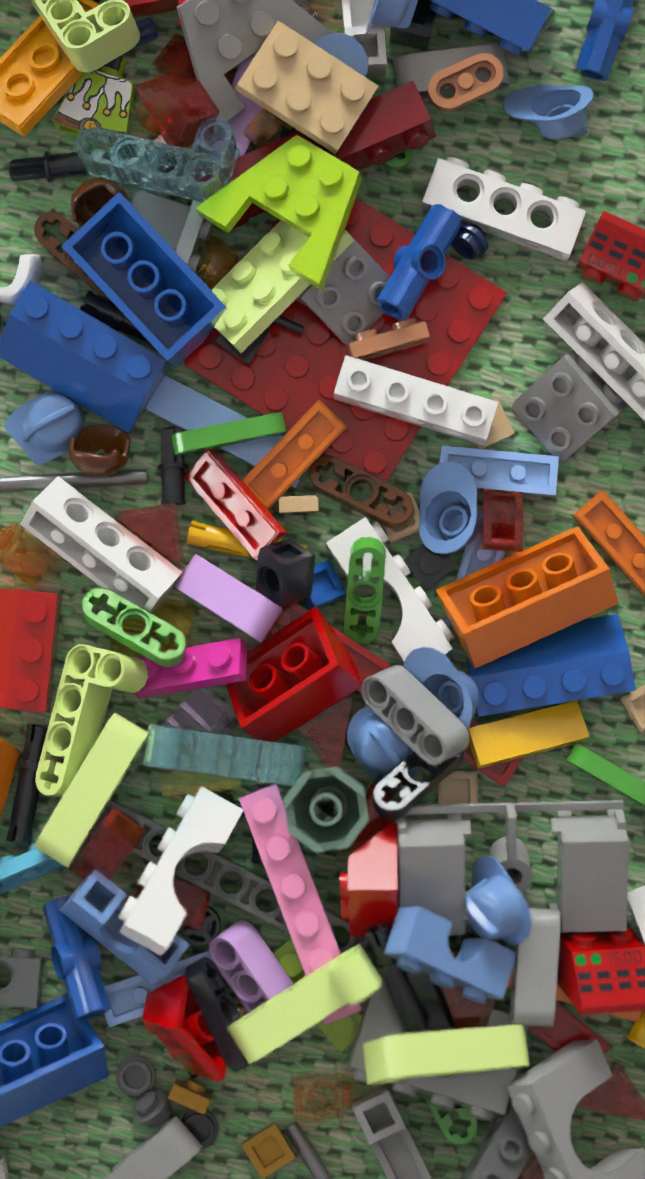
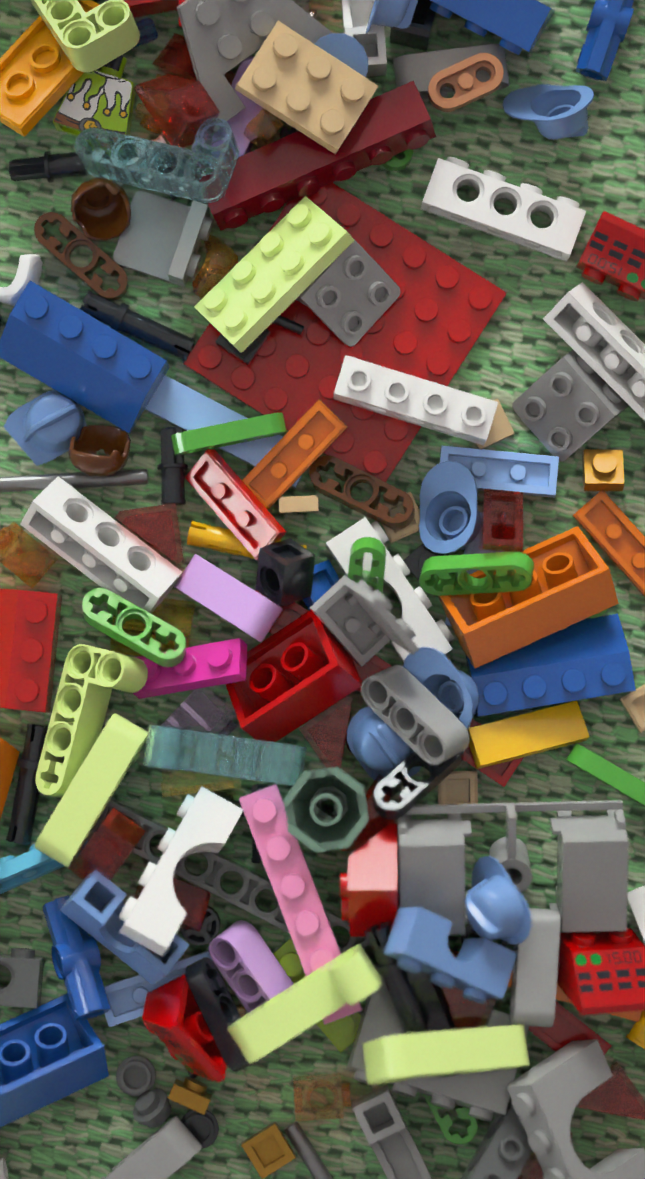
(146, 279): blue slope -> none
(301, 189): lime wing -> none
(362, 620): none -> light grey bracket
(403, 336): nougat plate -> none
(419, 262): blue piece -> none
(441, 578): none -> bright green beam
(470, 241): dark blue plate -> none
(603, 470): none -> pearl gold plate

